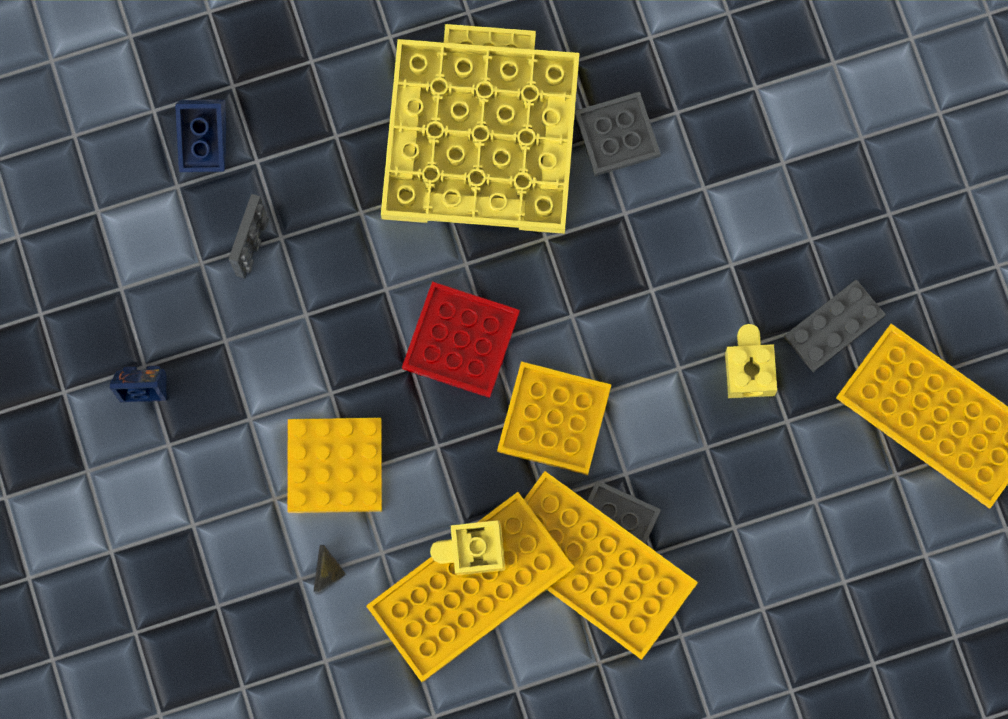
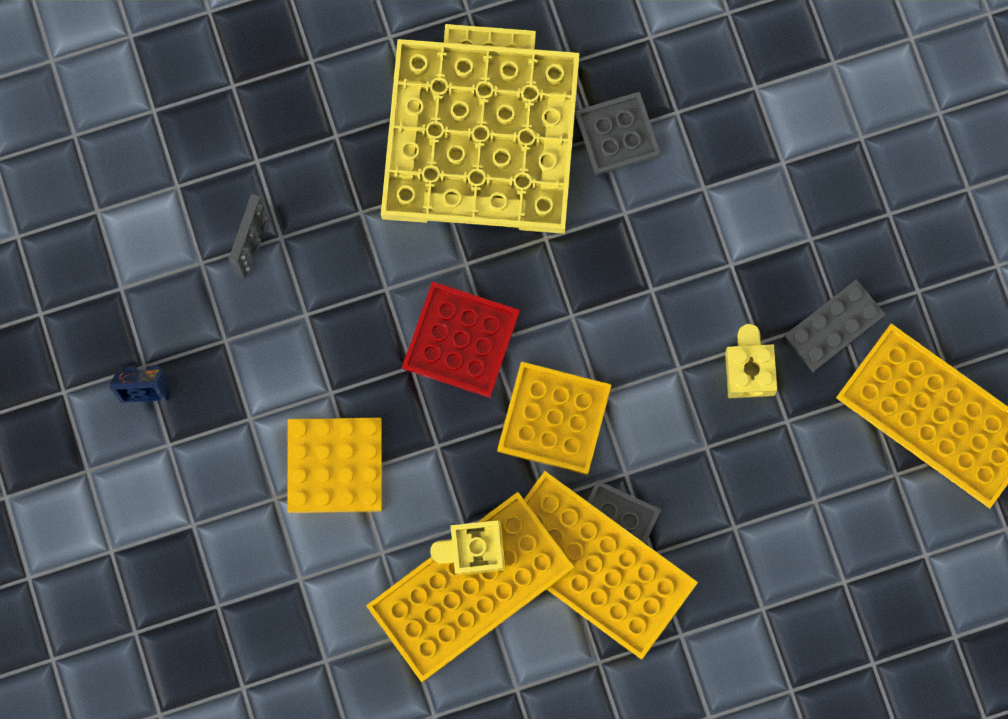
(201, 135): dark blue slope -> none
(327, 571): clear smoke slope -> none

